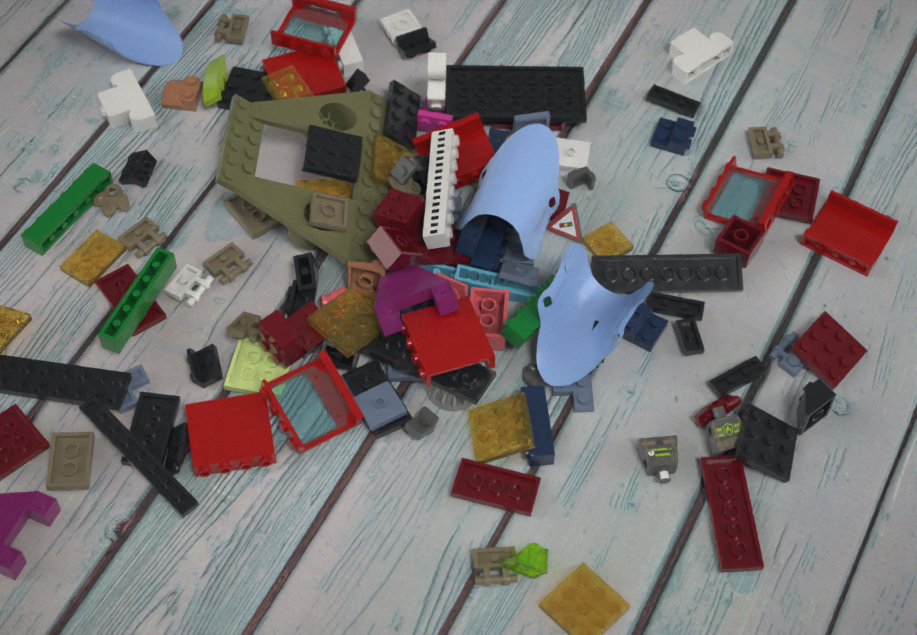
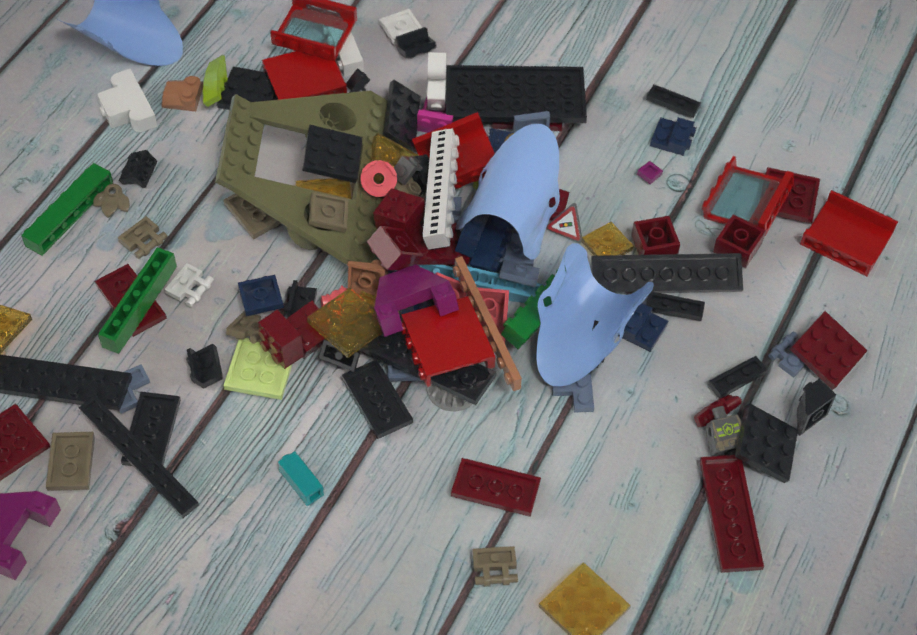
(92, 258): clear yellow plate -> none
(177, 448): black hinge -> none
(224, 259): dark tan plate -> none
(230, 434): red panel -> none
(236, 30): dark tan plate -> none
(260, 295): none -> dark blue plate
(286, 84): clear yellow plate -> none
(300, 478): none -> teal brick
(306, 271): black slope -> none
(312, 403): clear light blue panel -> none
(371, 170): none -> coral tile
(380, 405): sand blue plate -> none
(422, 424): dark grey bracket -> none
(501, 428): clear yellow plate -> none
(503, 356): none -> nougat plate
(528, 561): clear neon green slope -> none
(530, 375): dark grey arm -> none
(544, 449): dark blue brick -> none
(572, 154): white plate -> none
(580, 177): dark grey bracket -> none
(649, 172): none -> magenta plate
(655, 236): none -> dark red brick
(659, 456): dark grey torso -> none
(689, 336): black plate -> none
(696, 53): white brick -> none
(761, 143): dark tan plate -> none

